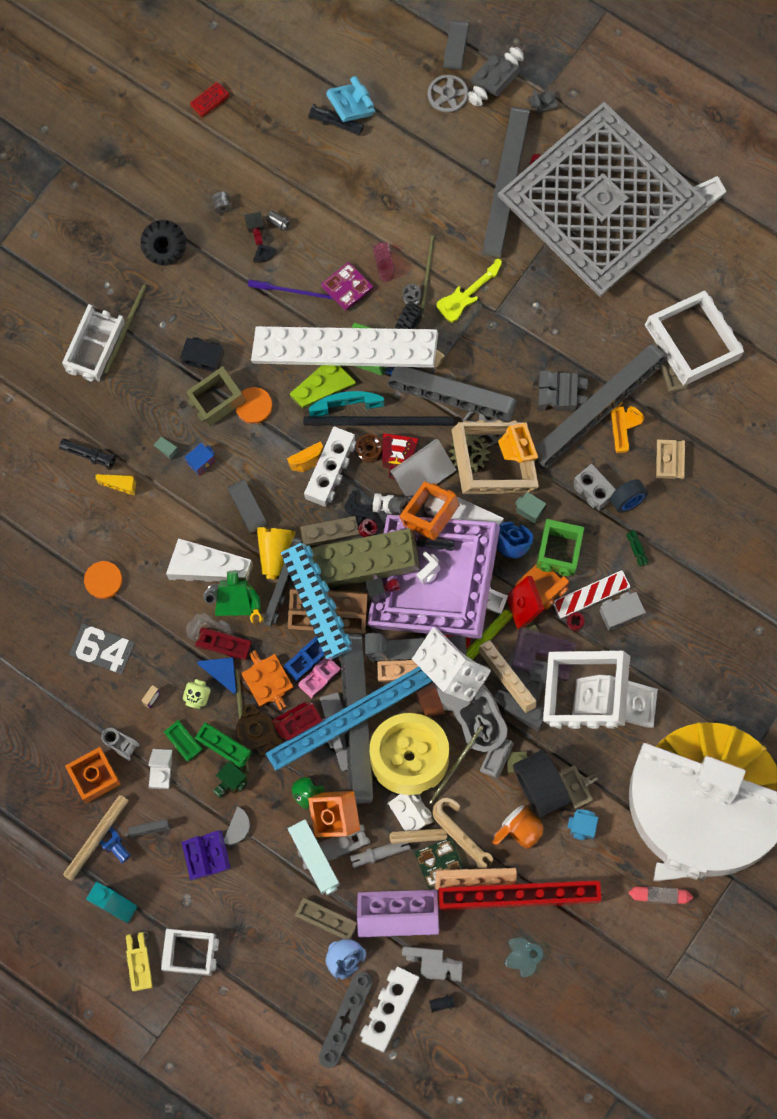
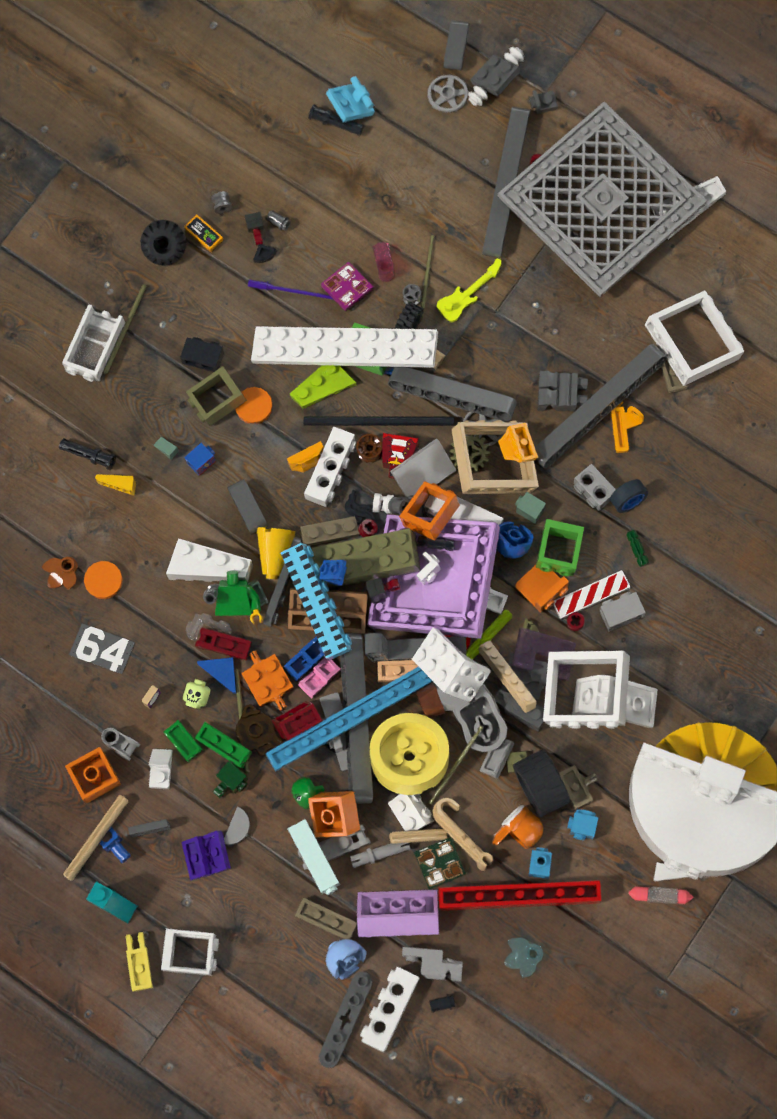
(58, 574): none -> dark orange plate
(203, 233): none -> tile
(209, 99): red tile -> none
(255, 584): none -> sand green piece
(333, 571): none -> blue bracket
(346, 398): teal slope -> none
(474, 877): light nougat plate -> none
(525, 602): red plate -> none
(540, 863): none -> dark azure brick
(670, 459): tan plate -> none

